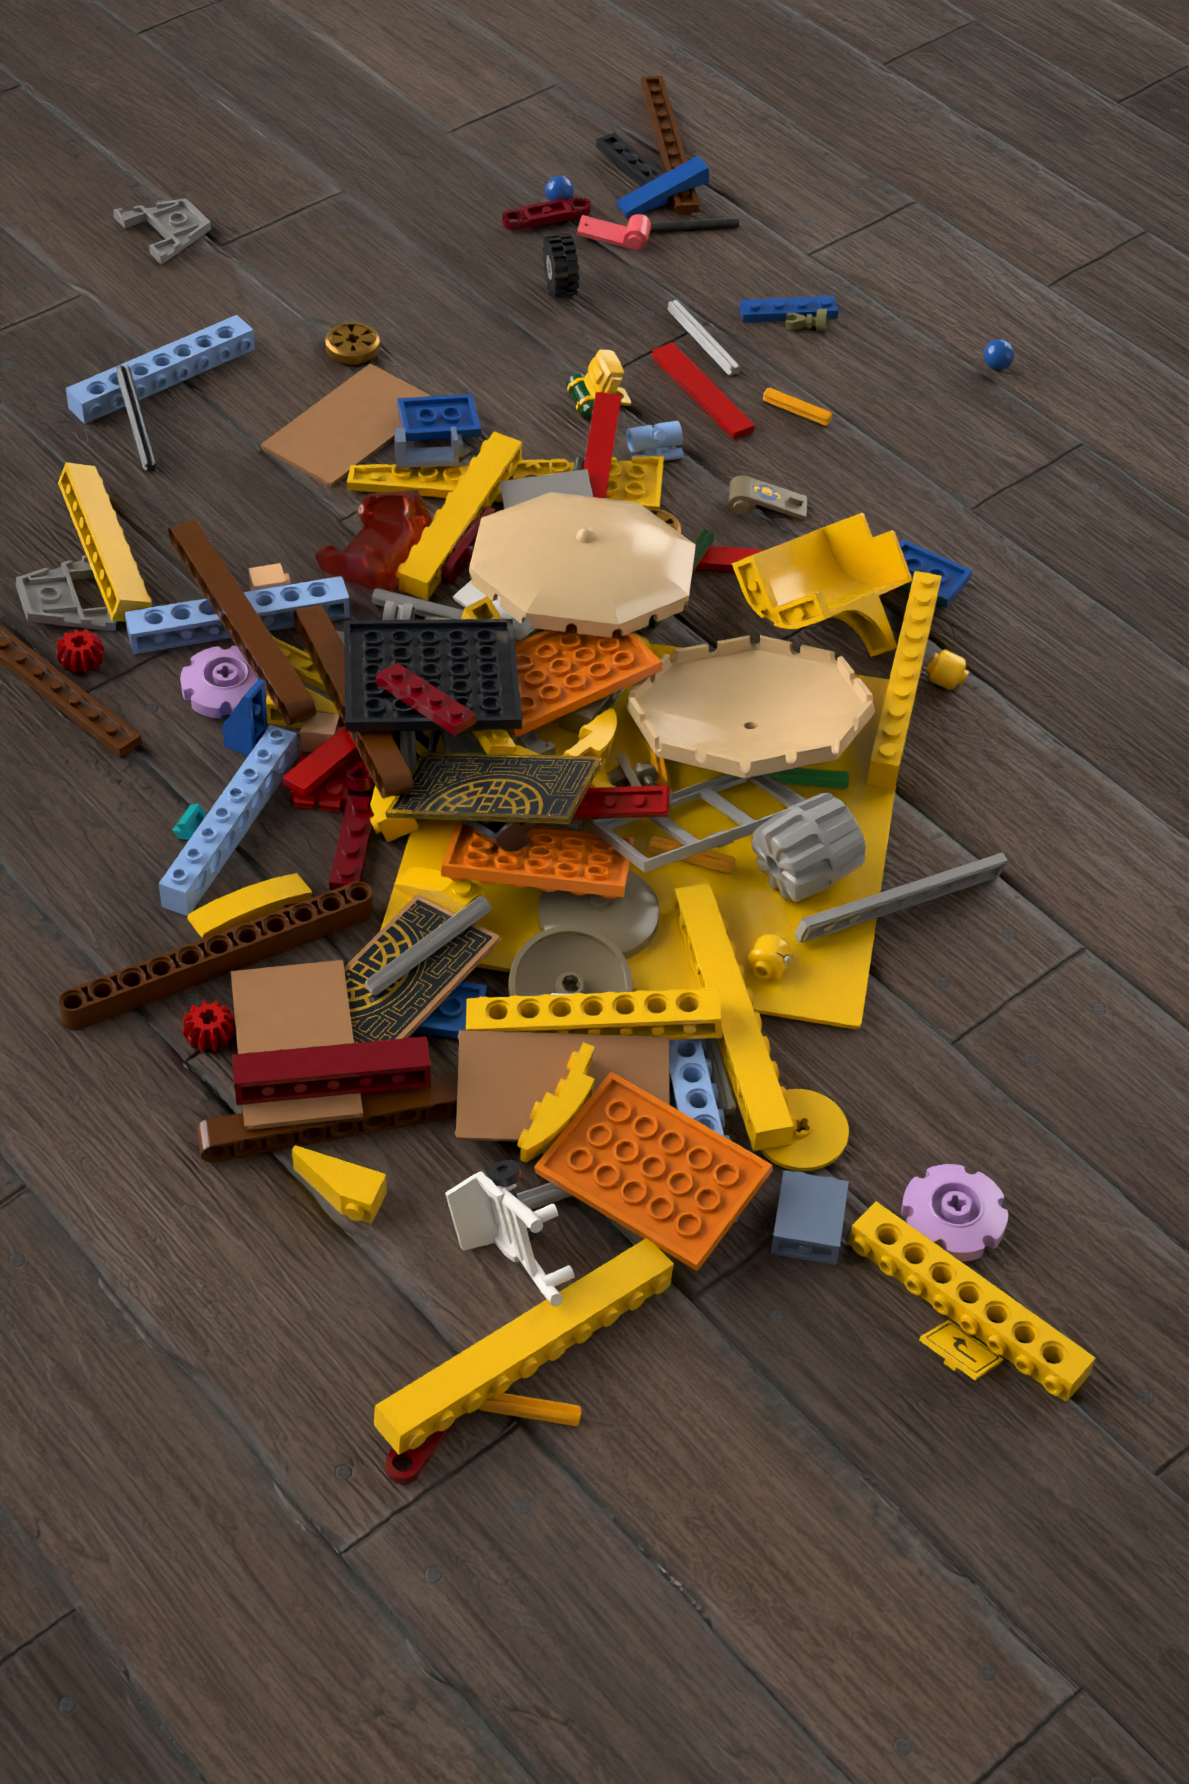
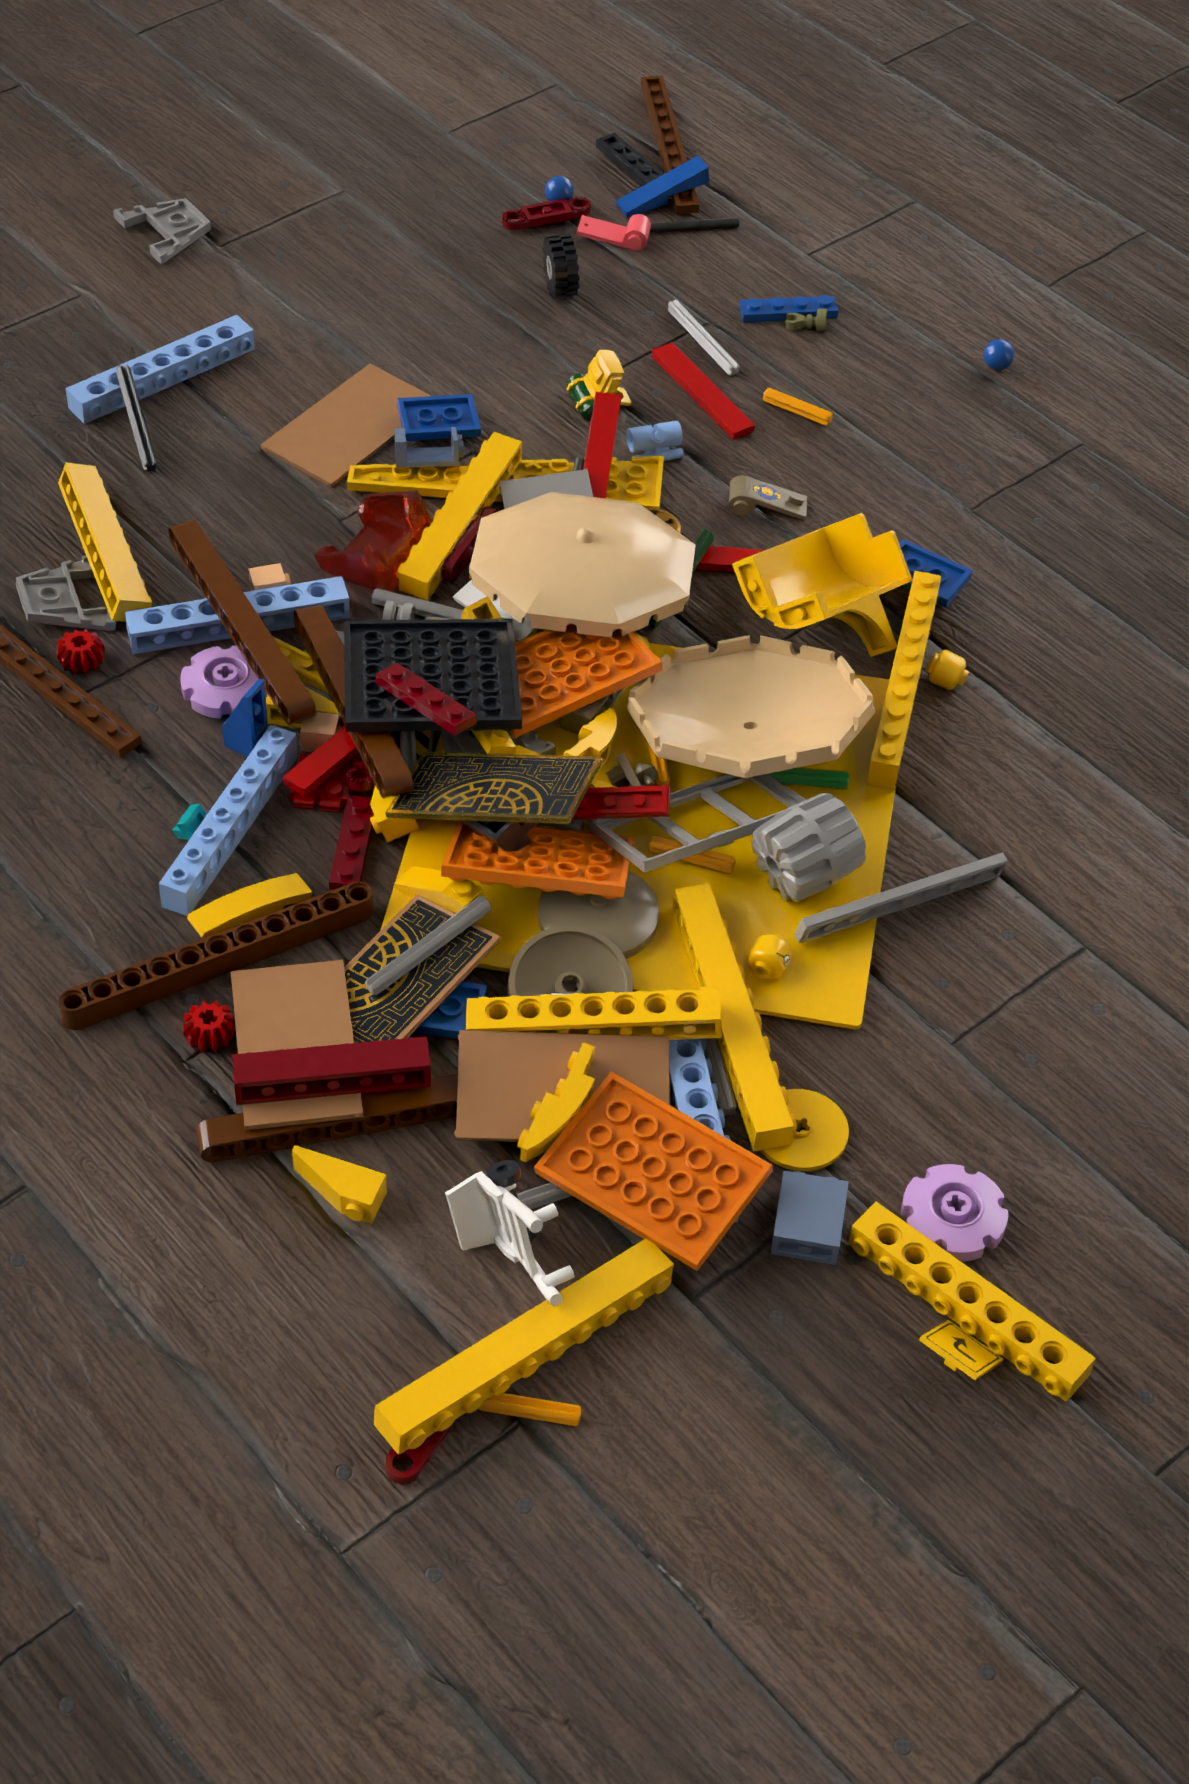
(352, 343): pearl gold wheel -> none

